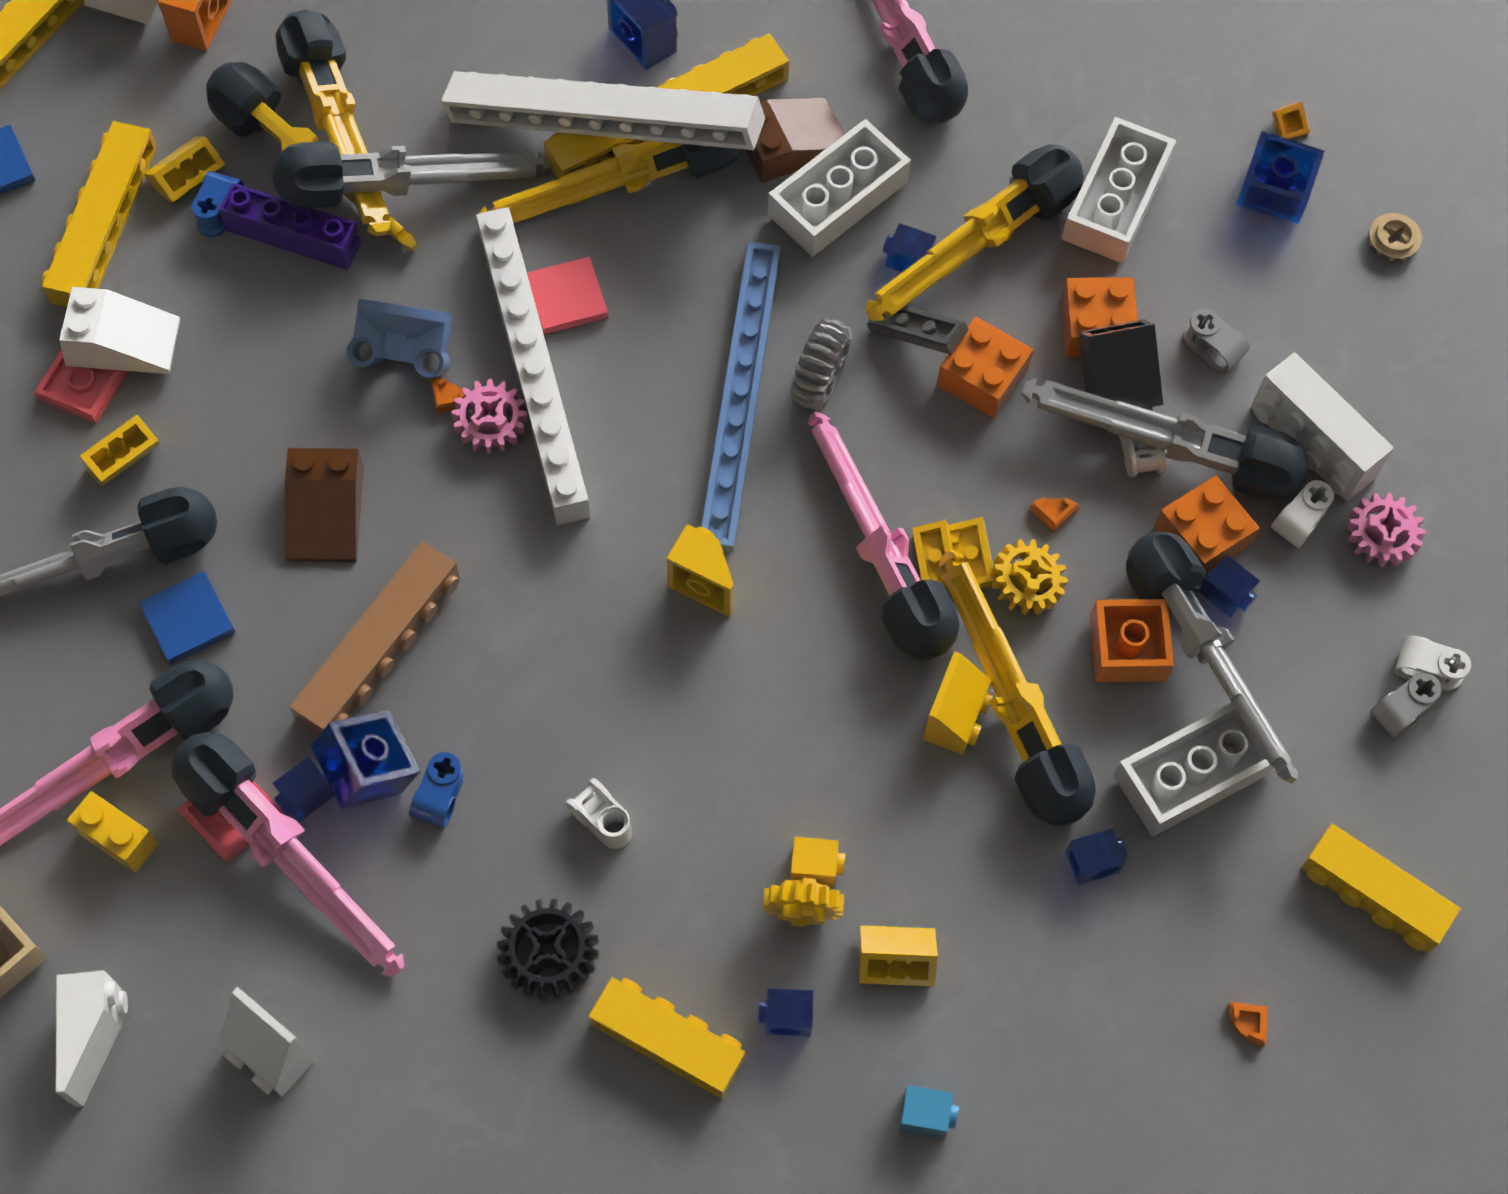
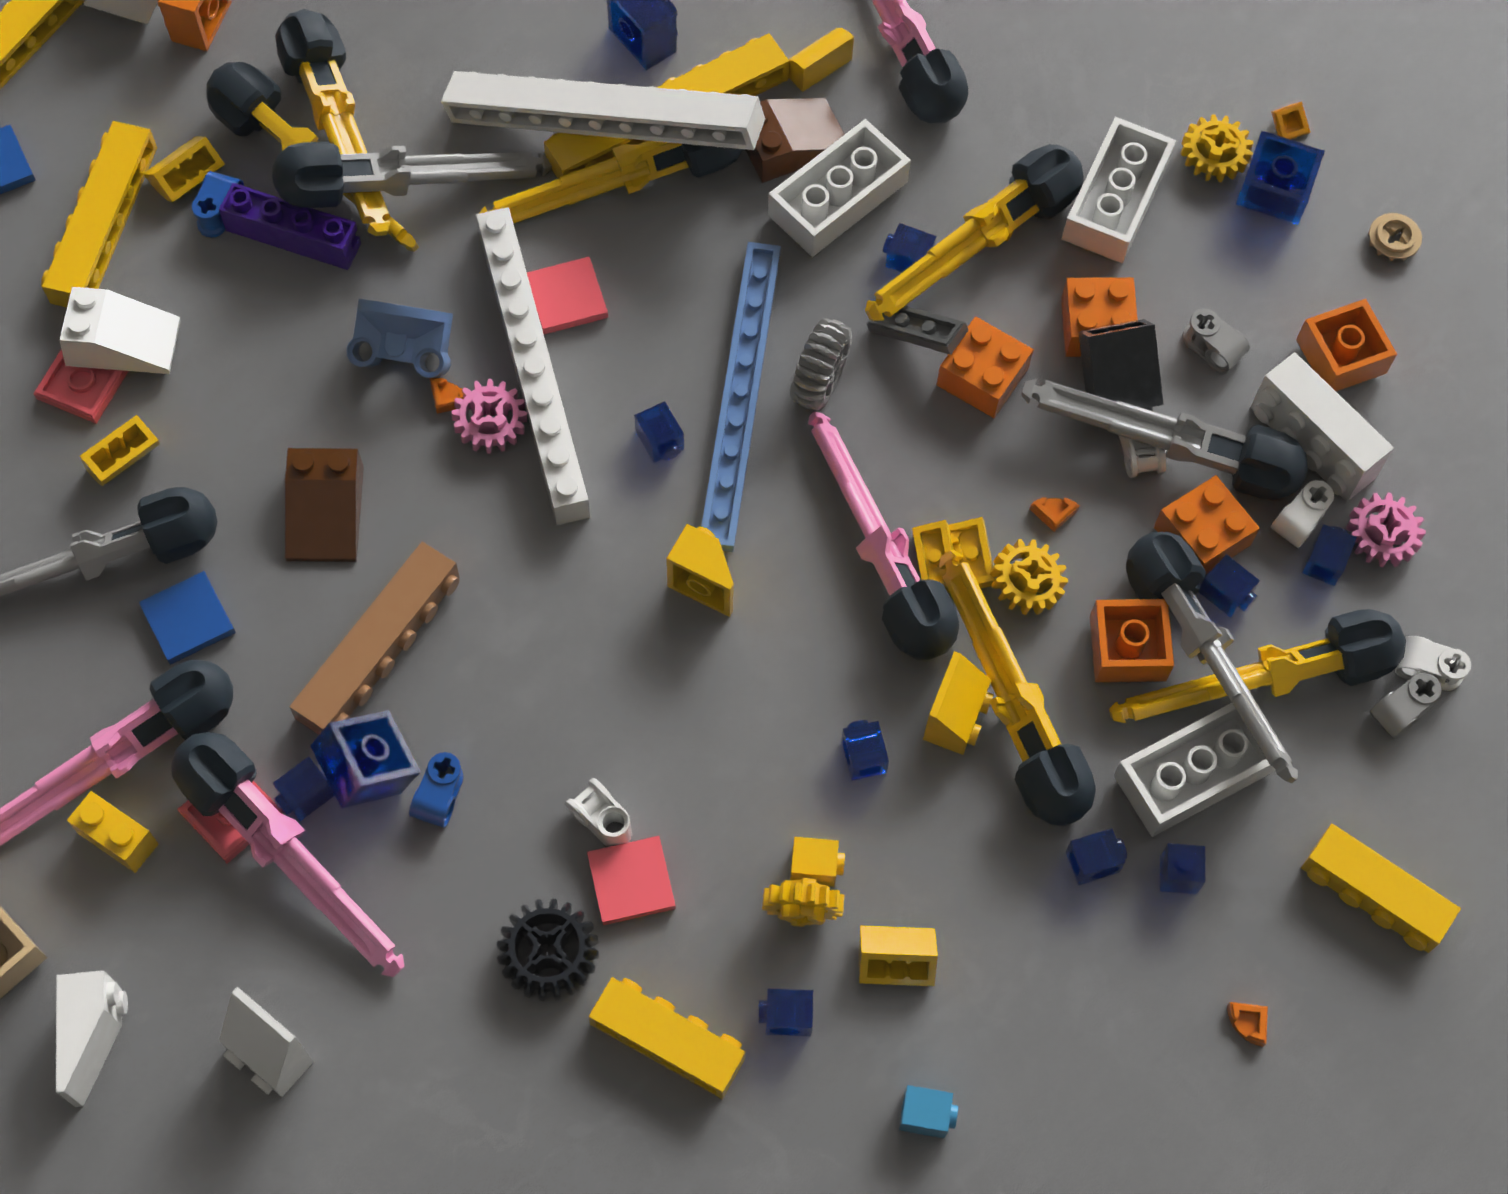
(631, 880): none -> coral tile
(659, 432): none -> clear blue brick
(821, 58): none -> yellow brick
(864, 749): none -> clear blue brick
(1182, 868): none -> clear blue brick
(1217, 148): none -> yellow gear
(1329, 554): none -> clear blue brick
(1346, 345): none -> orange brick
(1356, 647): none -> piece

